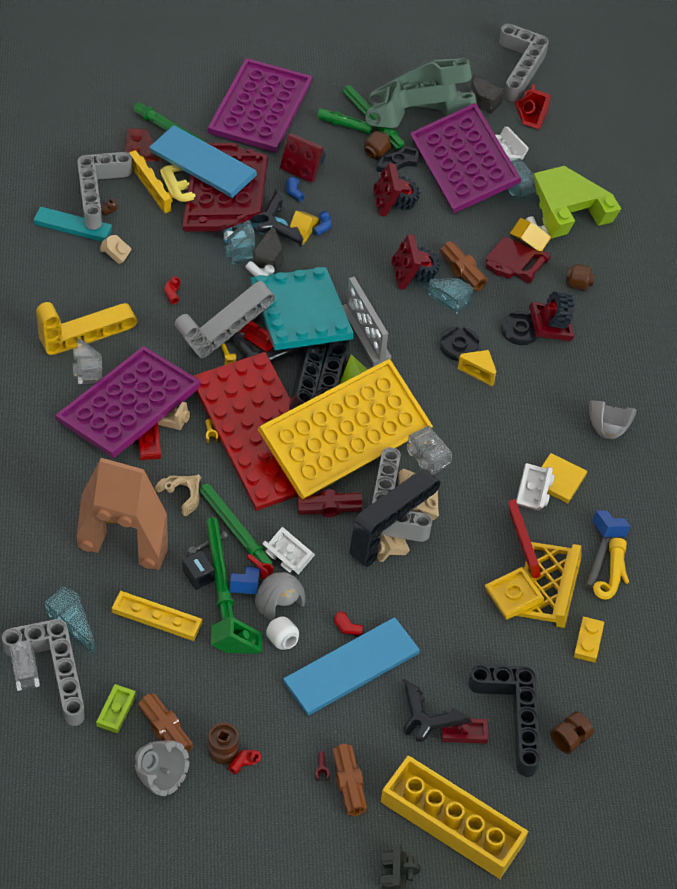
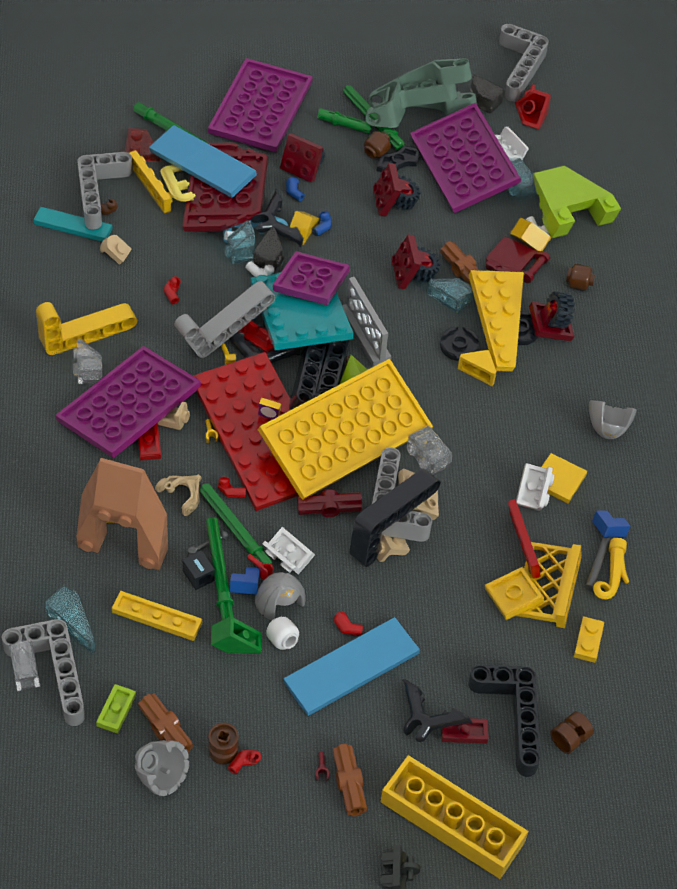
(230, 491): none -> red arm
(269, 408): none -> tile
(311, 278): none -> magenta plate
(499, 307): none -> yellow wing

